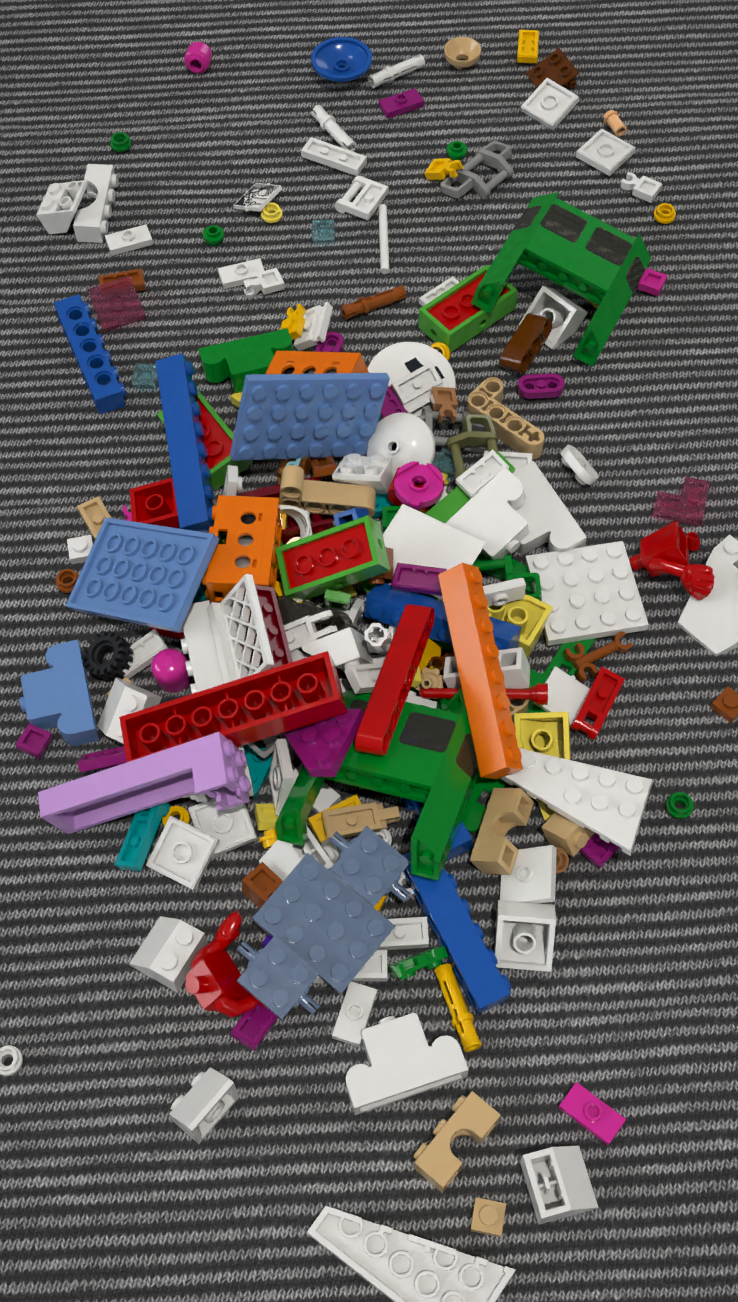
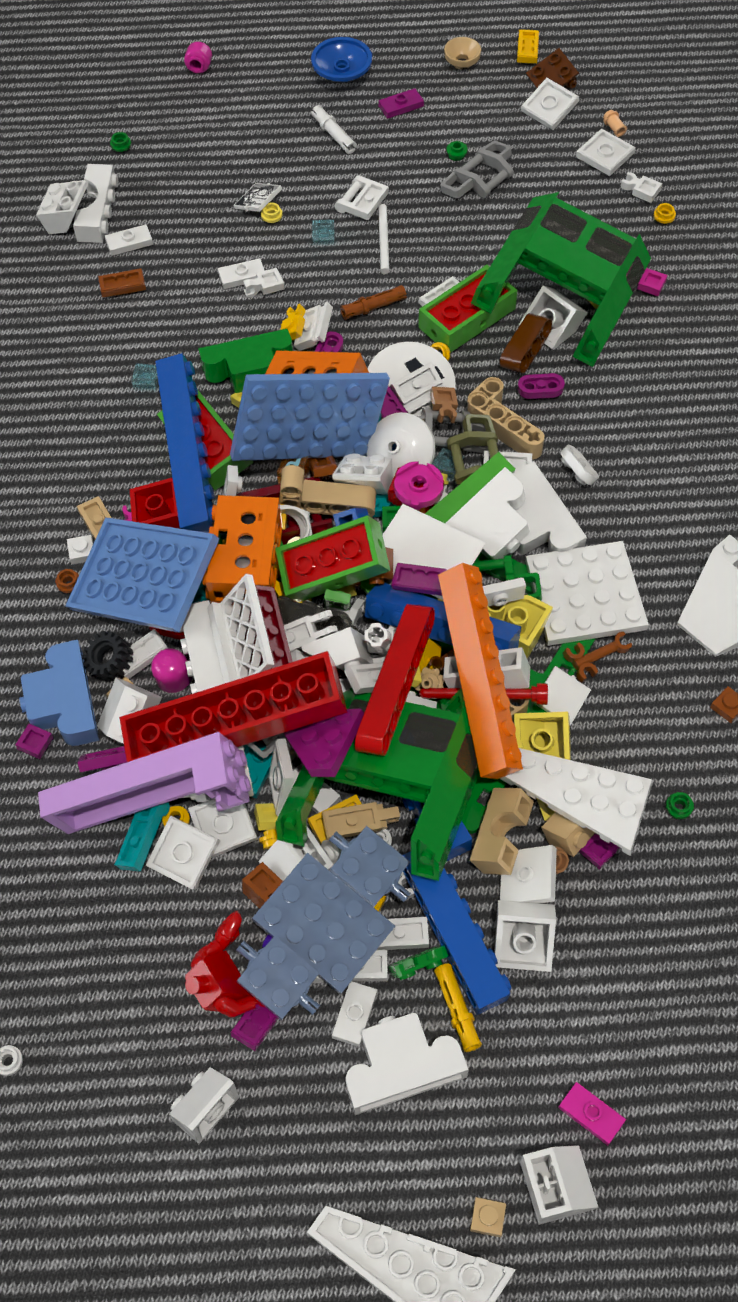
(90, 355): blue brick -> none
(116, 303): clear pink plate -> none
(169, 951): white slope -> none
(213, 235): green plate -> none
(334, 156): white plate -> none
(388, 73): white pin -> none
(441, 168): yellow plate -> none
(472, 1119): tan arch -> none
(480, 473): white plate -> none
(598, 702): red plate -> none
(668, 553): red torso -> none
(685, 508): clear pink plate -> none

